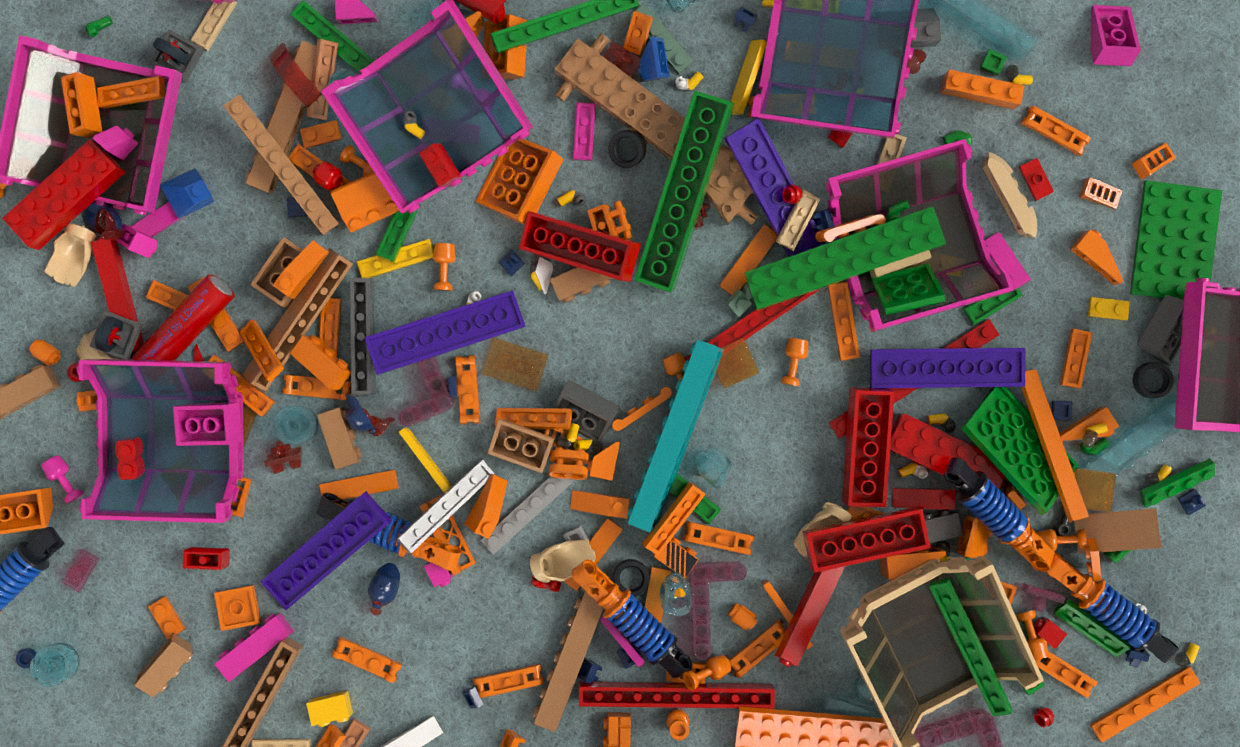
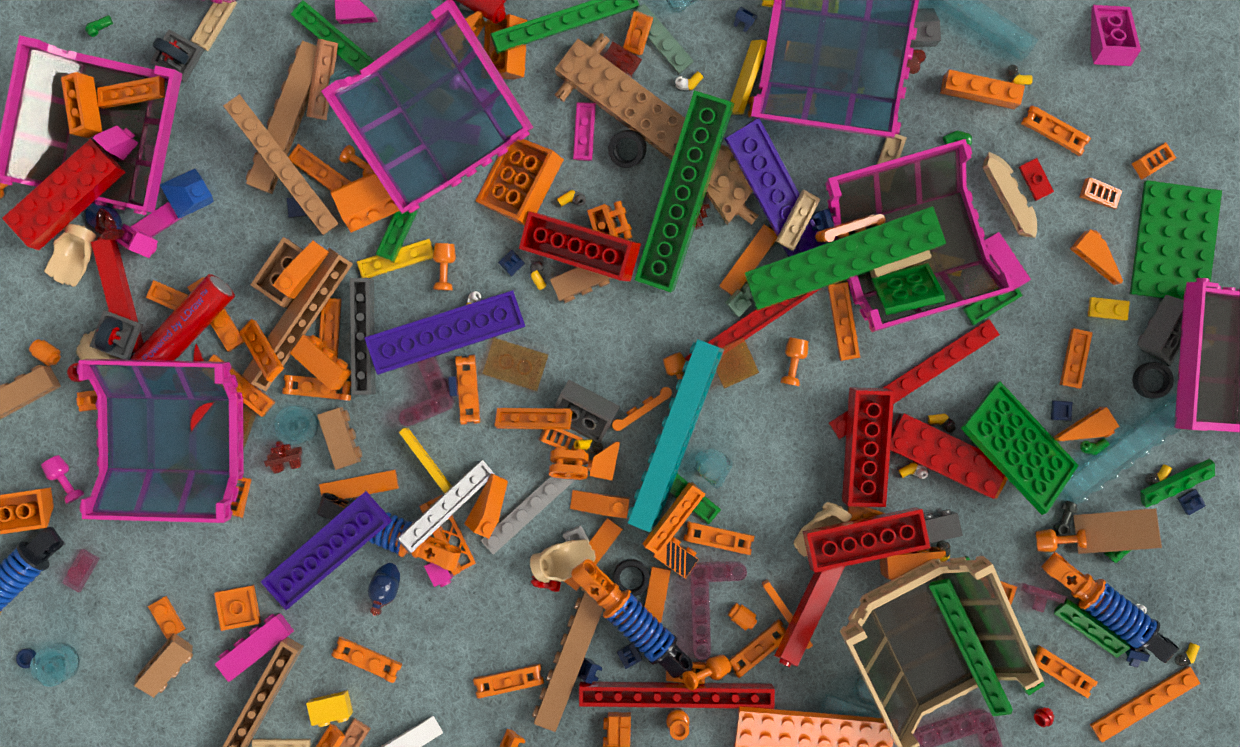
(130, 461): red brick -> none
(206, 558): red brick -> none
(207, 424): dark pink brick -> none
(293, 75): clear red slope -> none
(321, 134): orange plate -> none
(327, 175): red head -> none
(363, 421): dark blue hair -> none
(411, 124): arm -> none
(440, 164): red brick -> none
(472, 698): dark blue tile -> none
(521, 445): medium nougat slope -> none
(544, 273): white sticker -> none
(570, 439): arm -> none
(623, 642): dark pink tile -> none
(654, 61): blue slope -> none
(675, 587): clear light blue piece -> none
(792, 194): red plate -> none
(839, 137): red plate -> none
(895, 210): green arm -> none
(924, 498): red slope -> none
(947, 367): dark purple plate -> none
(974, 538): orange slope -> none
(993, 62): green plate -> none
(998, 513): piece -> none
(1014, 495): orange plate -> none
(1037, 645): orange piece -> none
(1049, 631): red brick -> none
(1053, 447): orange tile -> none
(1092, 432): arm -> none
(1092, 554): orange plate -> none
(1096, 488): clear orange tile -> none

